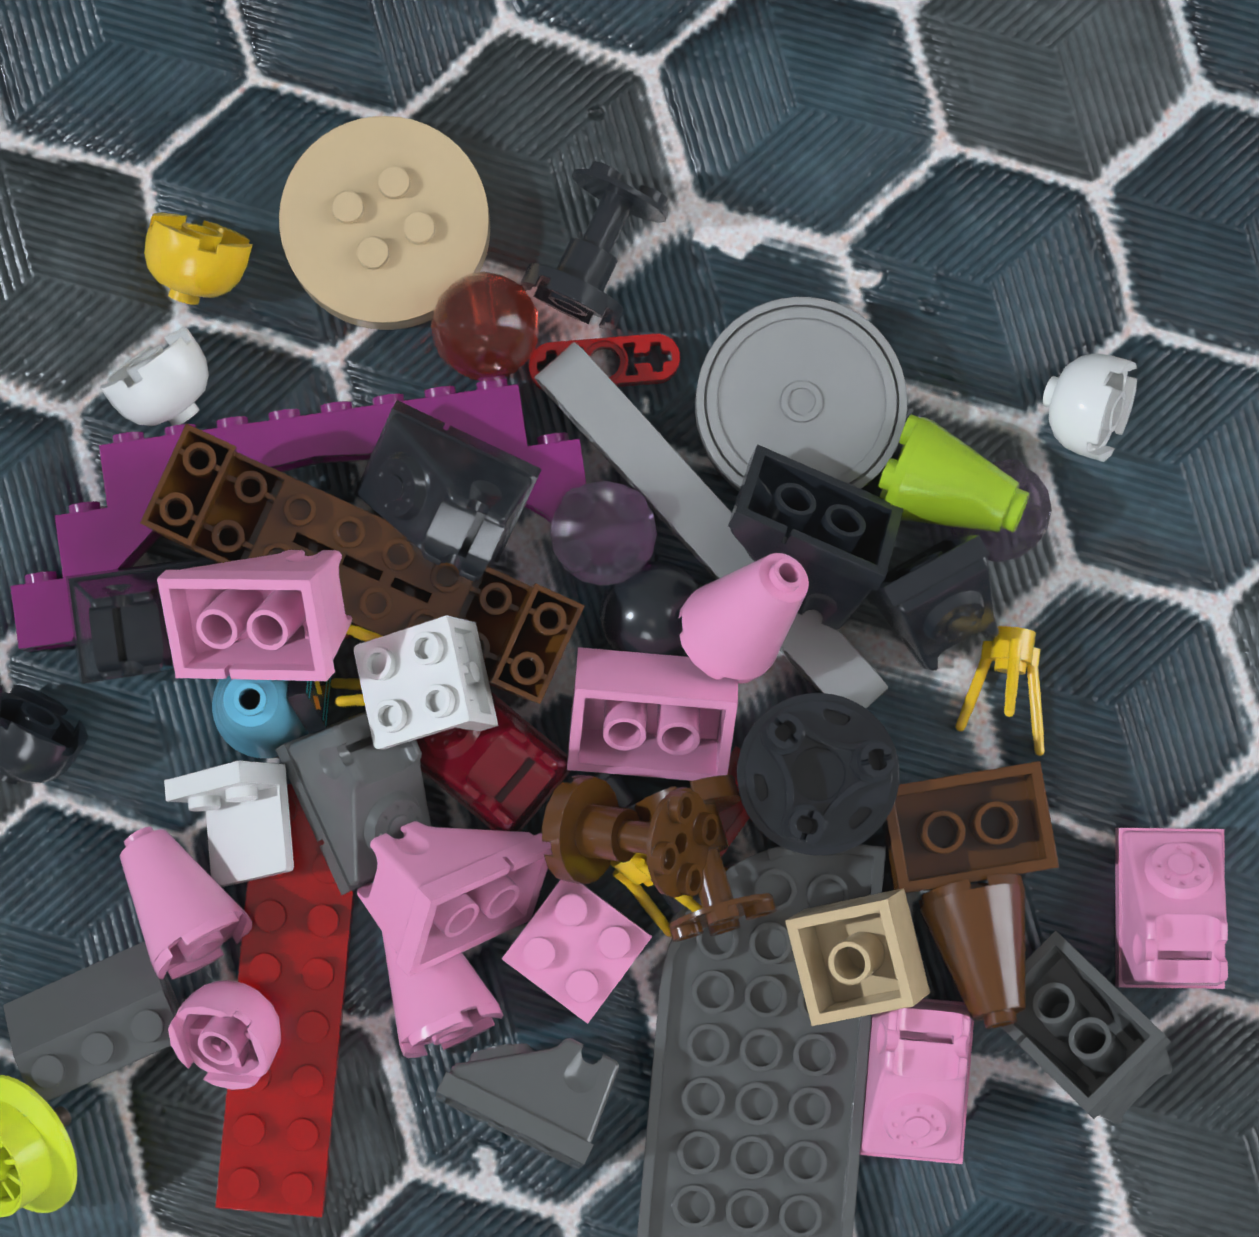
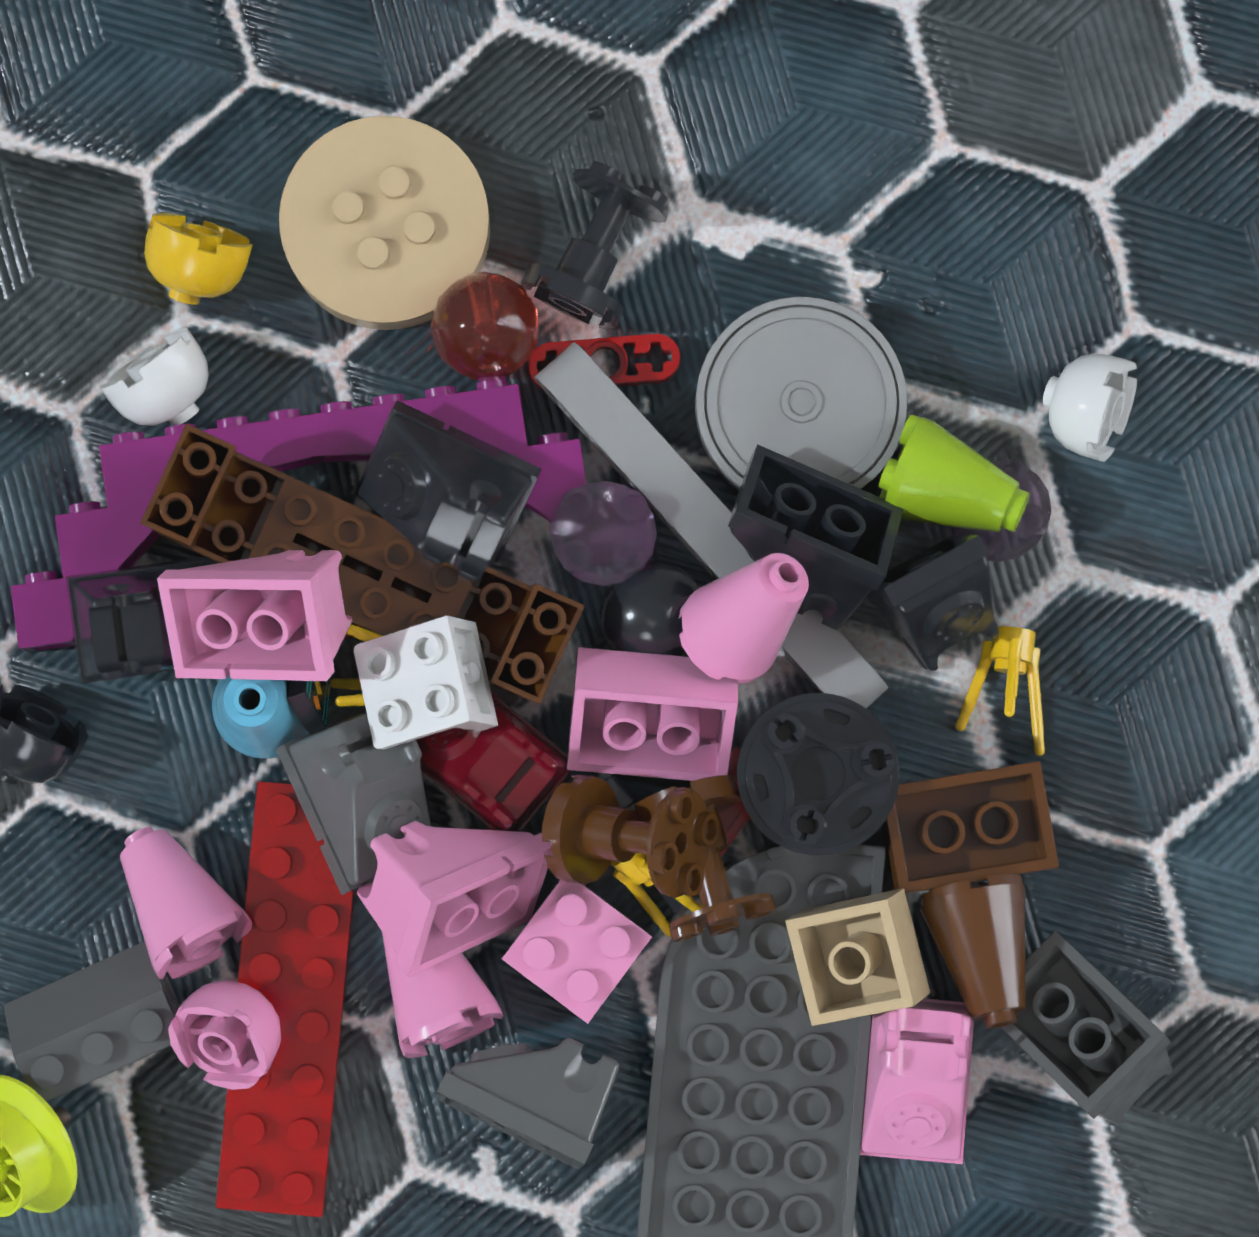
(244, 818): white bracket -> none
(1170, 908): bright pink piece -> none

